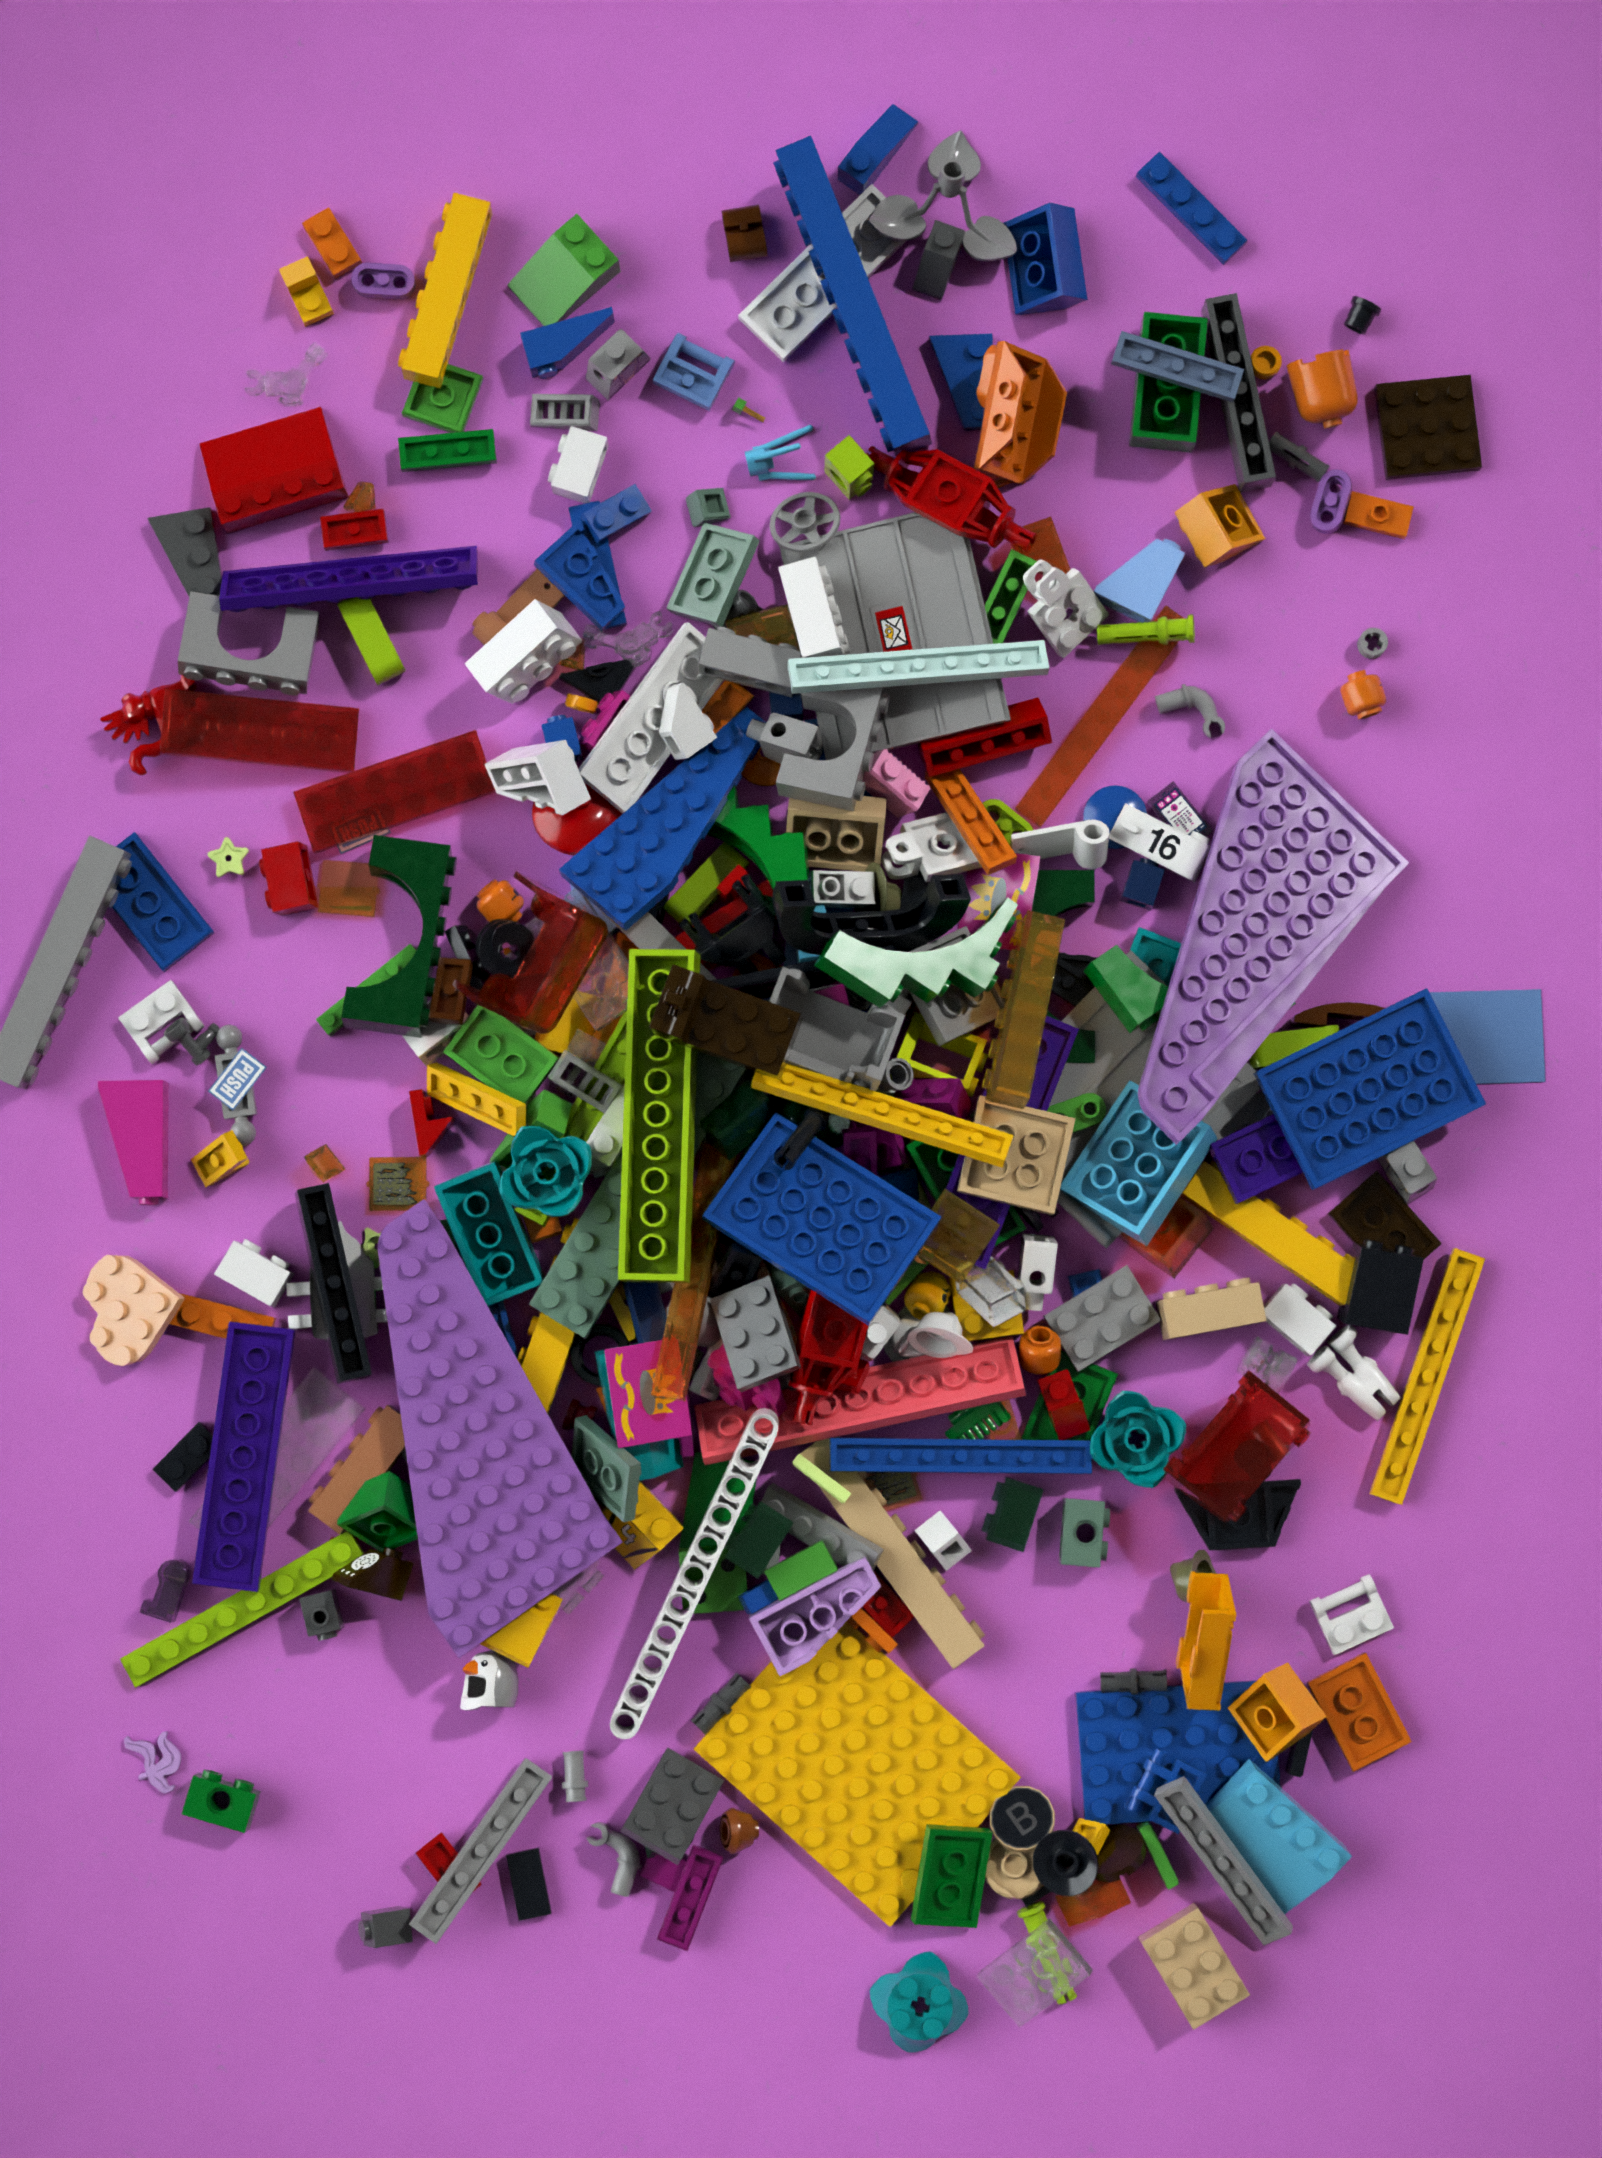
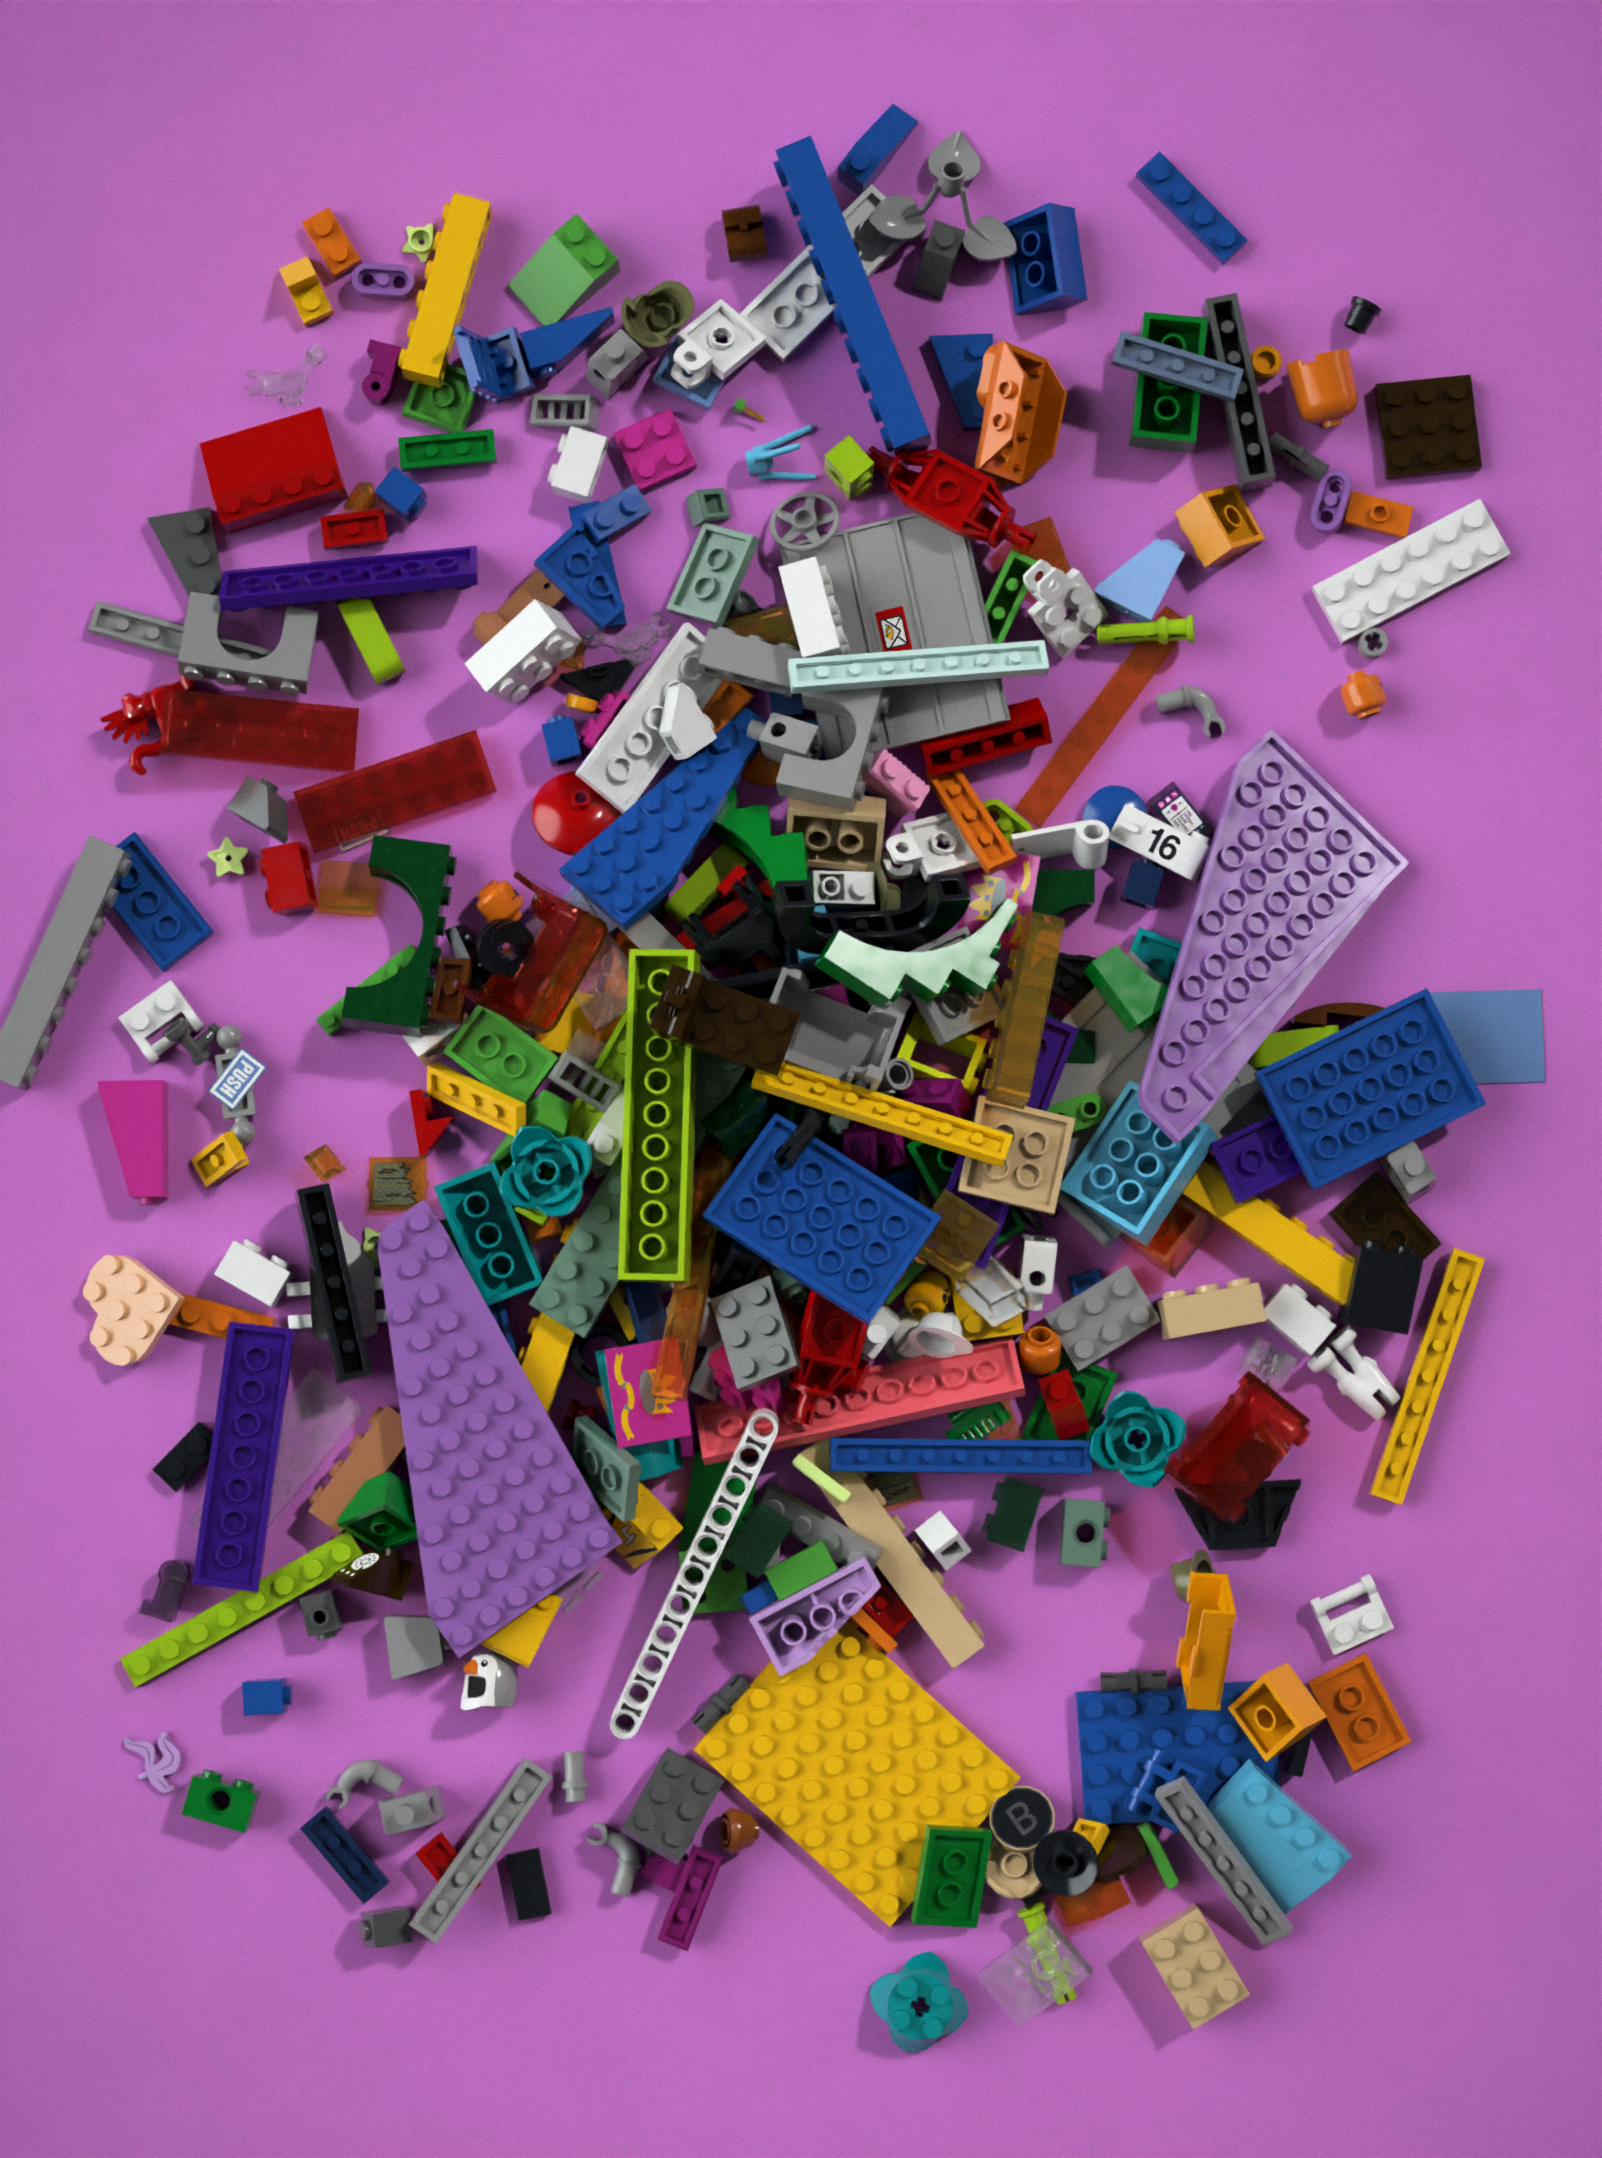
(155, 633): none -> light grey tile
(261, 808): none -> dark grey slope
(266, 1696): none -> blue brick
(345, 1854): none -> dark blue plate
(369, 1771): none -> light grey piece
(381, 381): none -> magenta leg
(402, 494): none -> blue brick
(411, 1809): none -> light grey torso
(413, 1644): none -> light grey torso
(414, 236): none -> yellowish green plate
(494, 364): none -> blue plate
(540, 774): white wedge -> none
(654, 450): none -> dark pink plate
(658, 314): none -> olive helmet
(702, 353): none -> white plate
(1410, 571): none -> white plate

